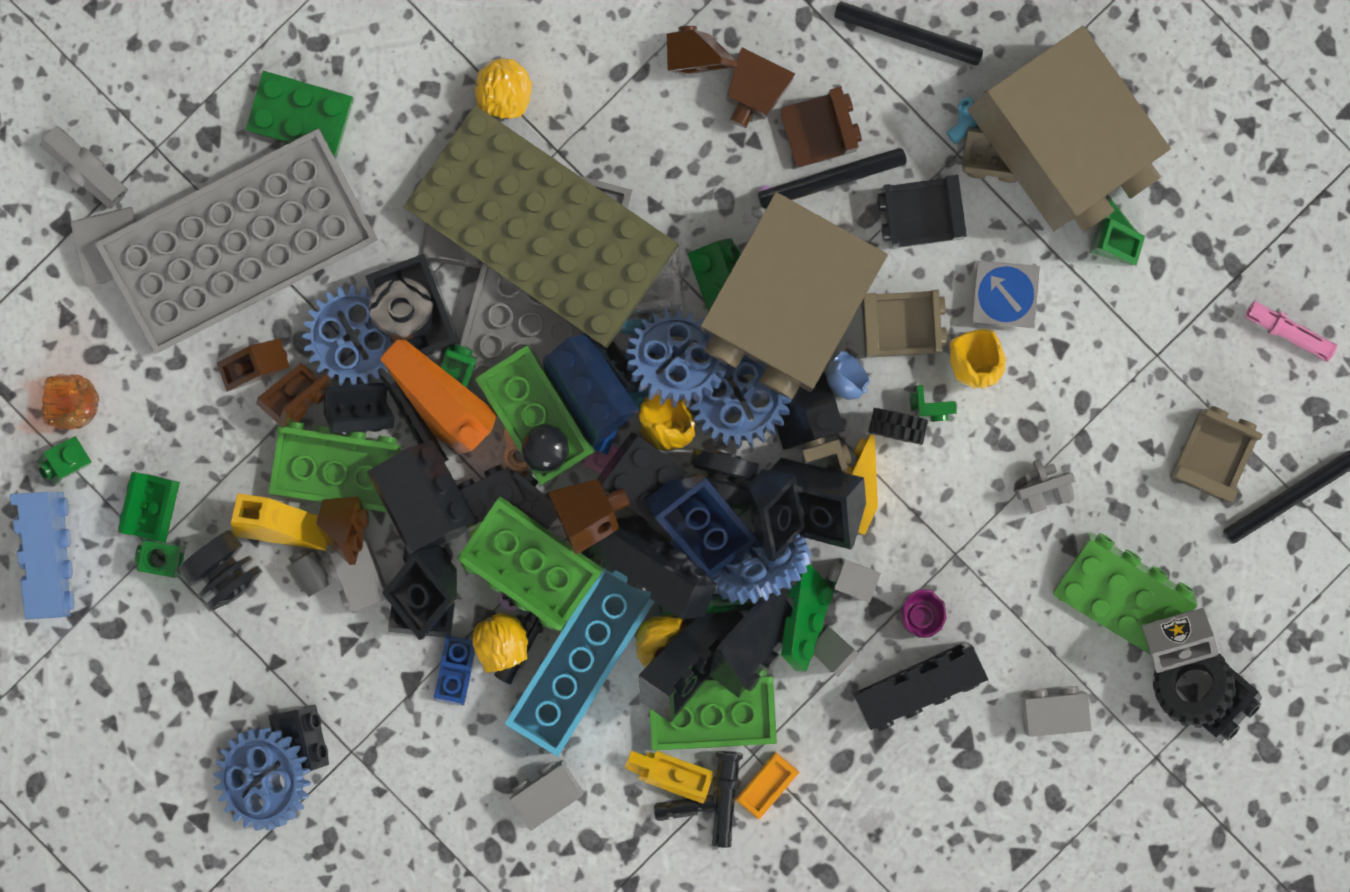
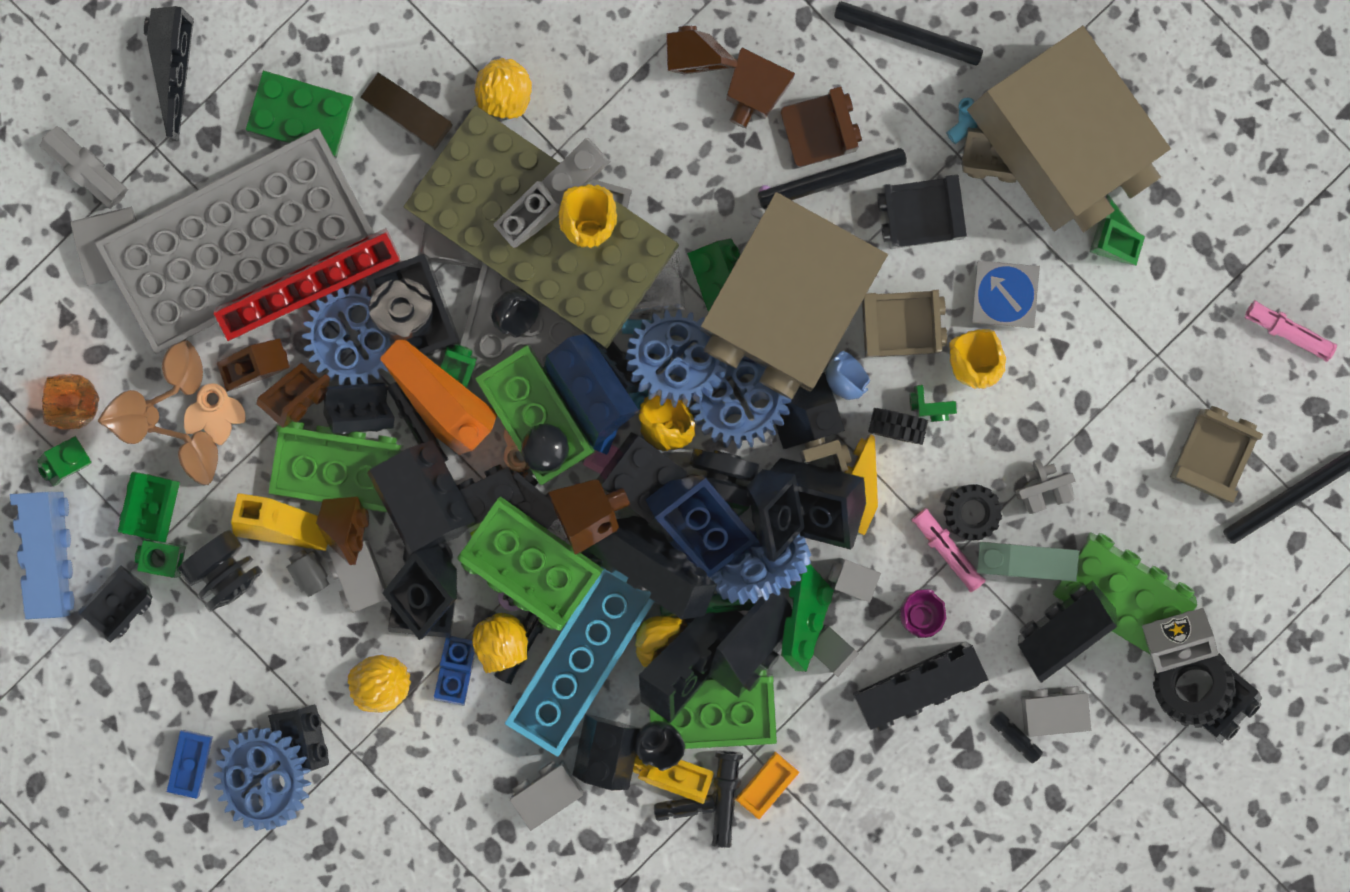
(117, 603): none -> black bracket
(133, 417): none -> medium nougat plant
(169, 47): none -> black wedge
(189, 764): none -> blue plate
(216, 418): none -> light nougat plate
(306, 284): none -> red brick
(378, 683): none -> yellow hair
(407, 111): none -> dark brown slope
(514, 312): none -> black hair
(543, 199): none -> light grey slope
(587, 215): none -> yellow hair
(605, 753): none -> black slope
(659, 745): none -> black hair
(925, 523): none -> bright pink pin
(986, 498): none -> black tyre
(1016, 737): none -> black axle
(1028, 561): none -> sand green slope
(1067, 630): none -> black slope

